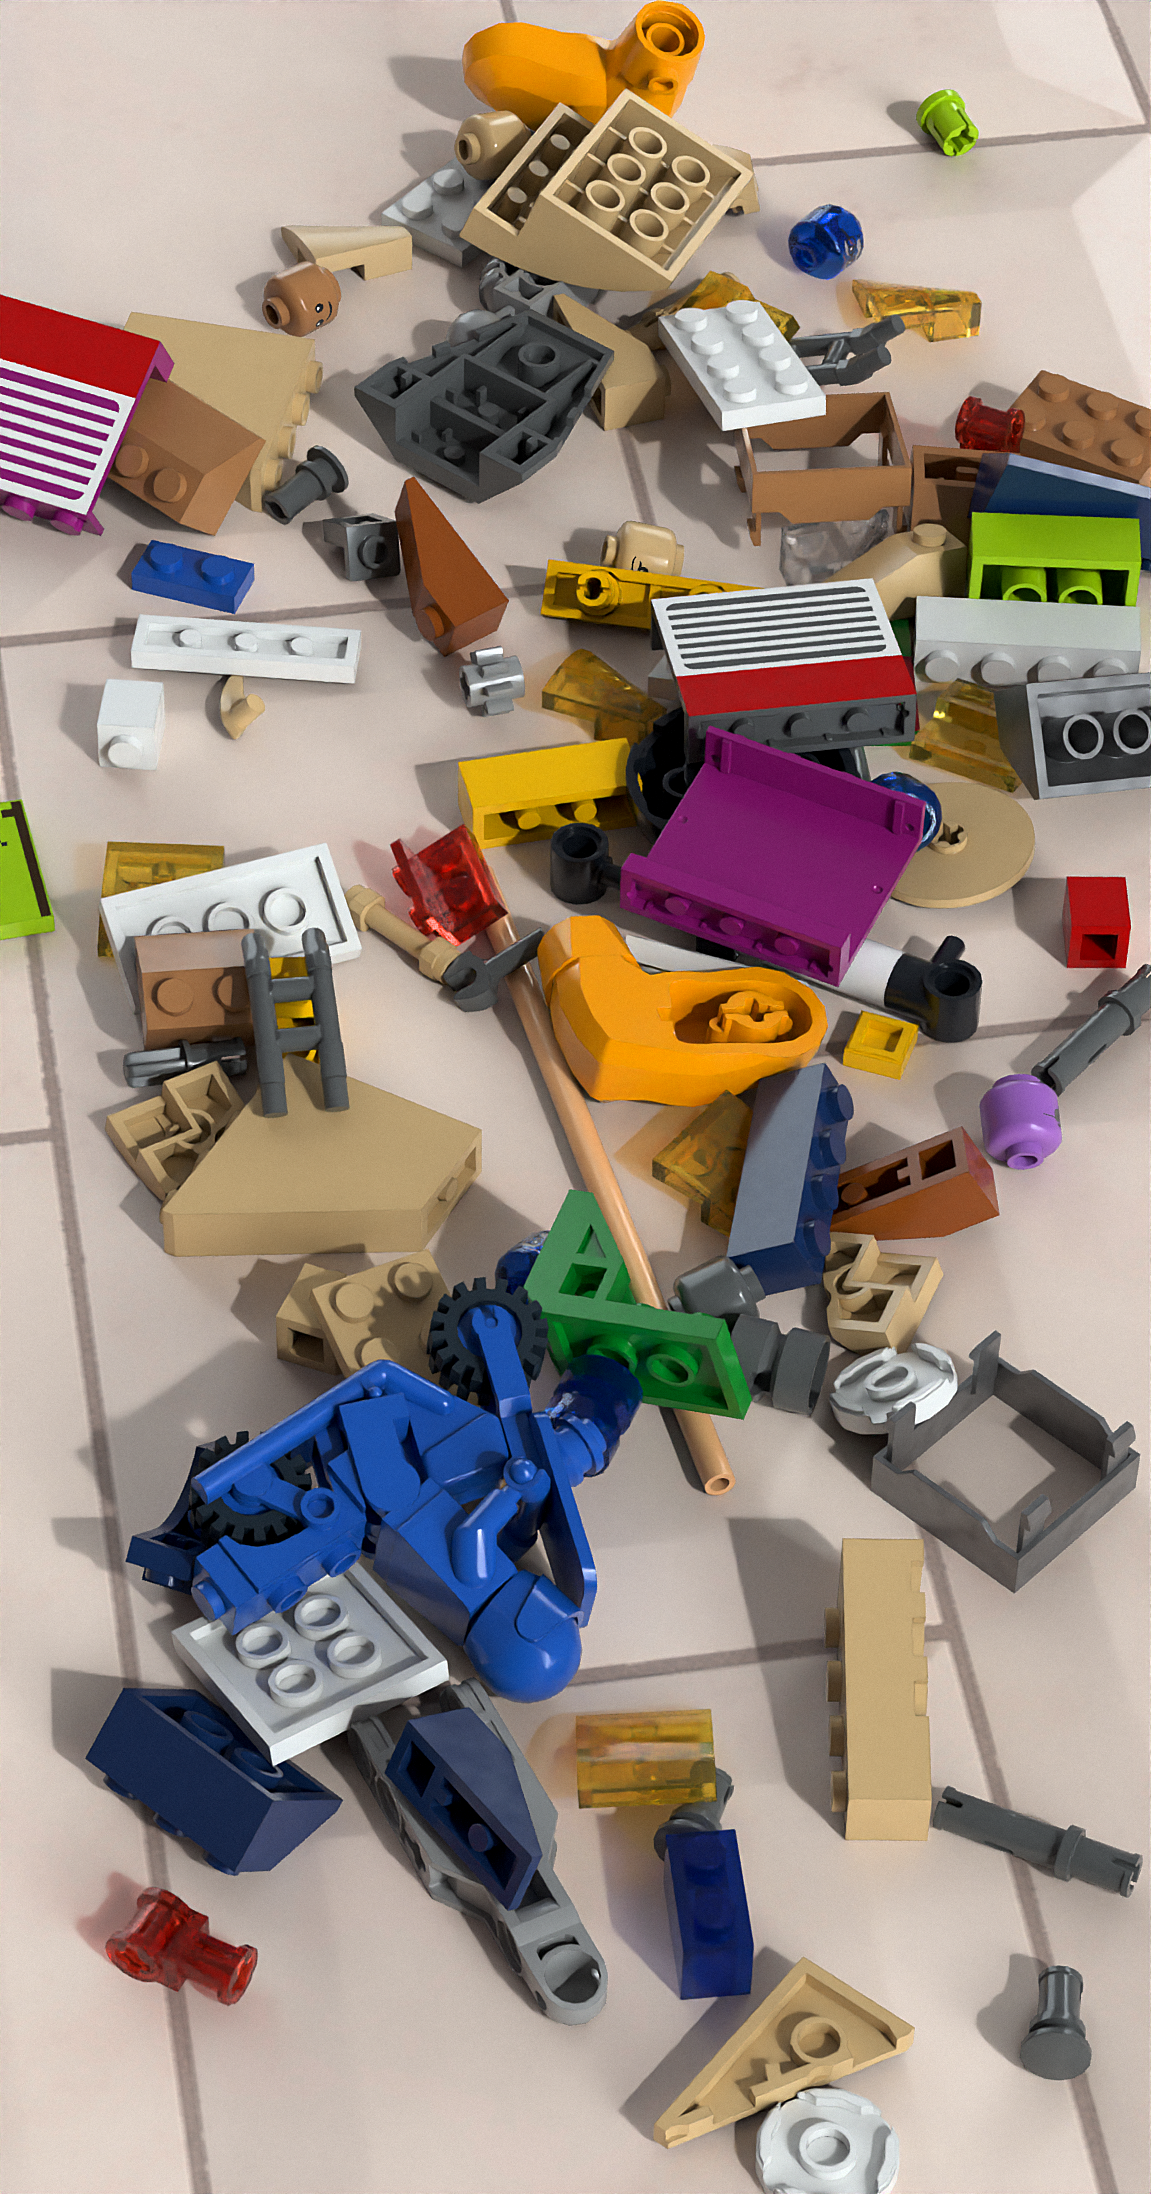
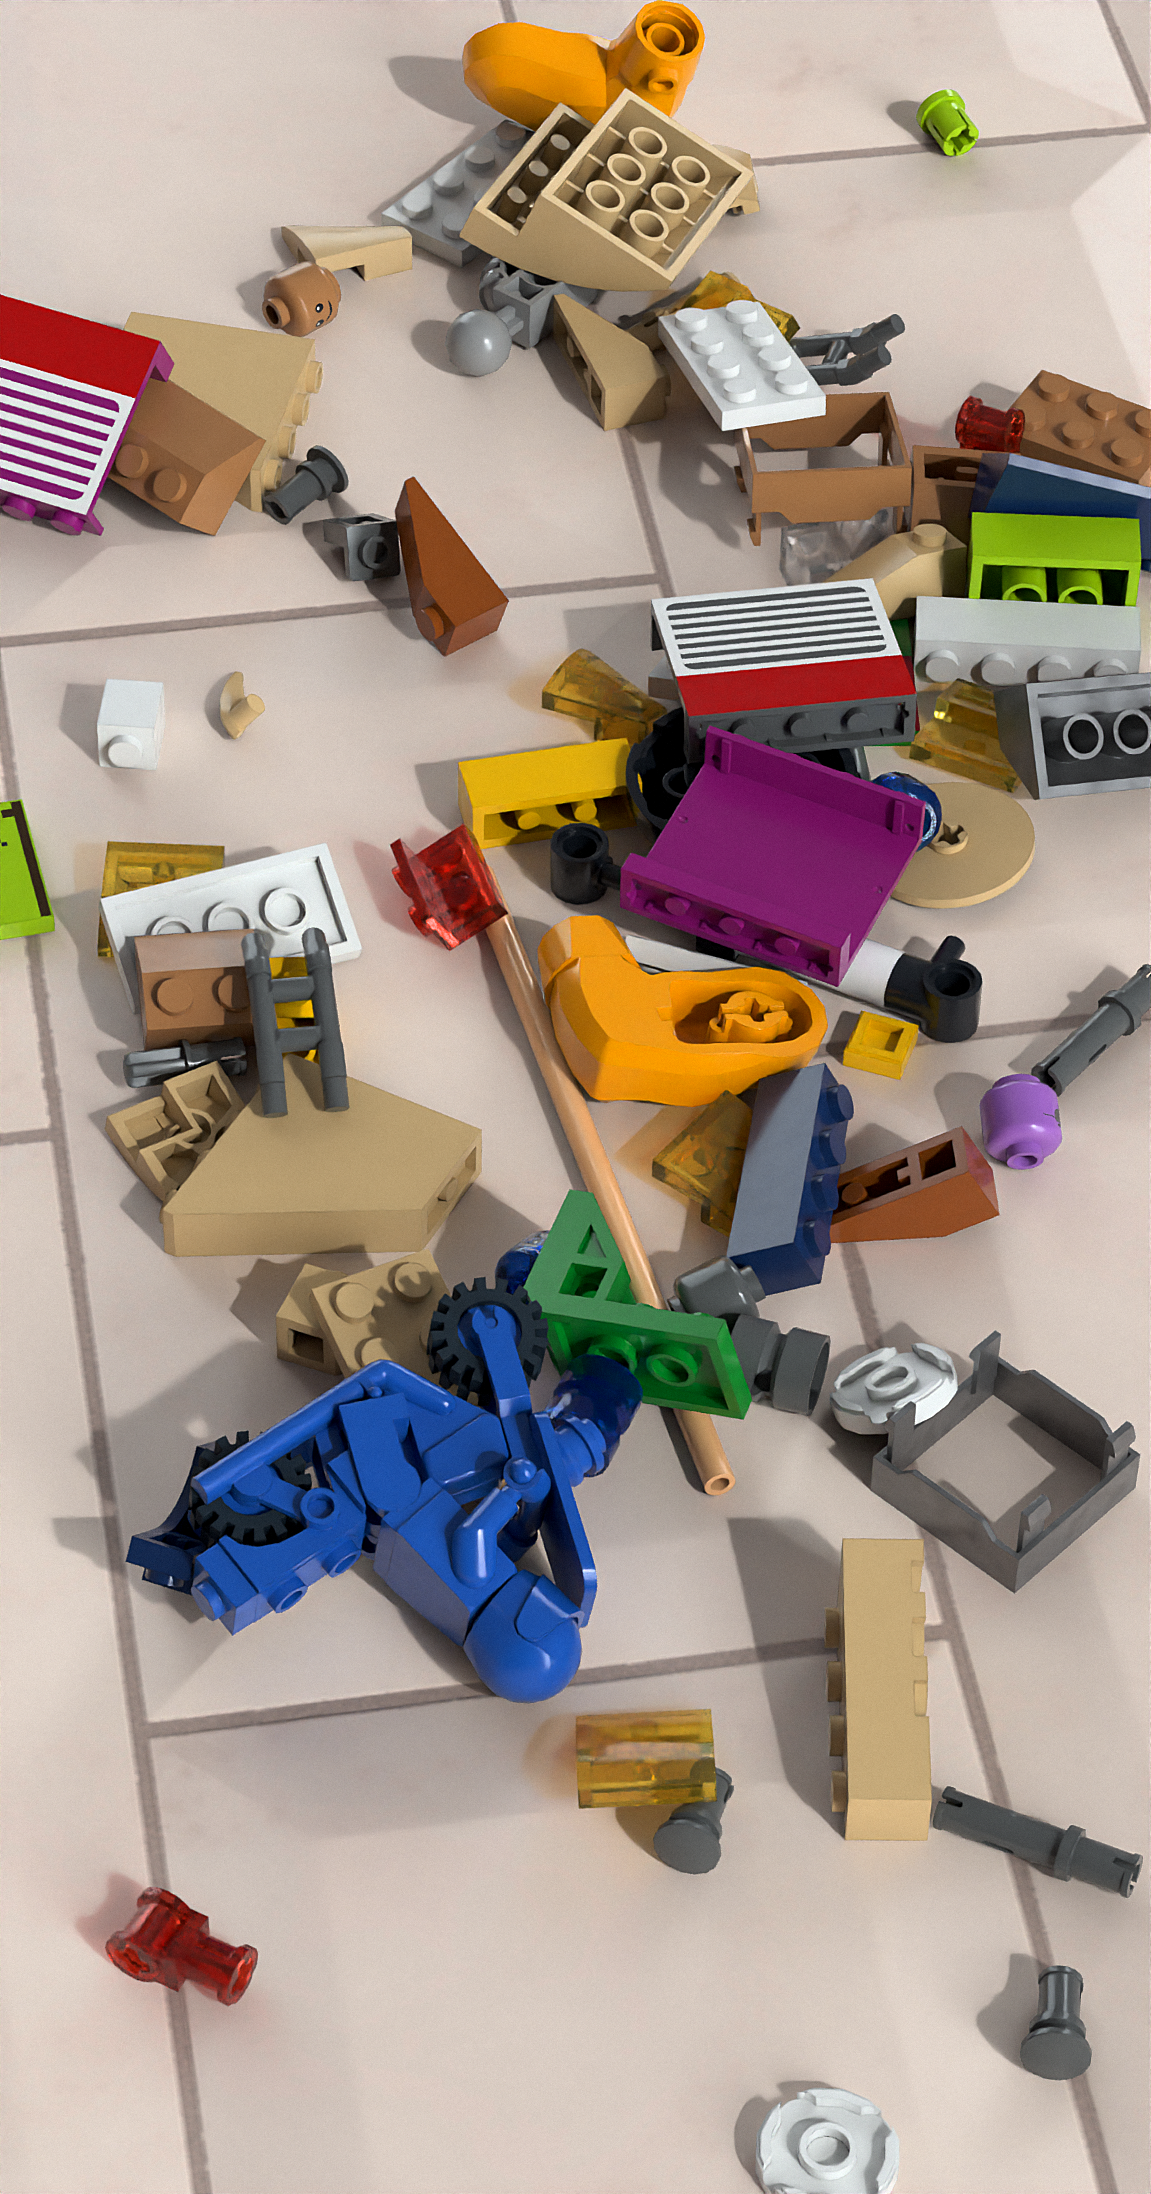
(193, 576): blue plate -> none
(208, 1779): dark blue slope -> none
(246, 648): white plate -> none
(314, 1666): white plate -> none
(369, 911): tan bar -> none
(471, 1796): dark blue slope -> none
(487, 407): dark grey wedge -> none
(488, 972): dark grey bar -> none
(490, 143): tan head -> none
(492, 681): light grey gear -> none
(544, 1934): light grey piece -> none
(615, 594): yellow plate -> none
(643, 549): tan head -> none
(708, 1914): clear blue brick -> none
(793, 2042): tan wing -> none
(828, 240): clear blue head -> none
(876, 1294): tan slope -> none
(939, 311): clear yellow slope -> none
(1096, 922): red brick -> none

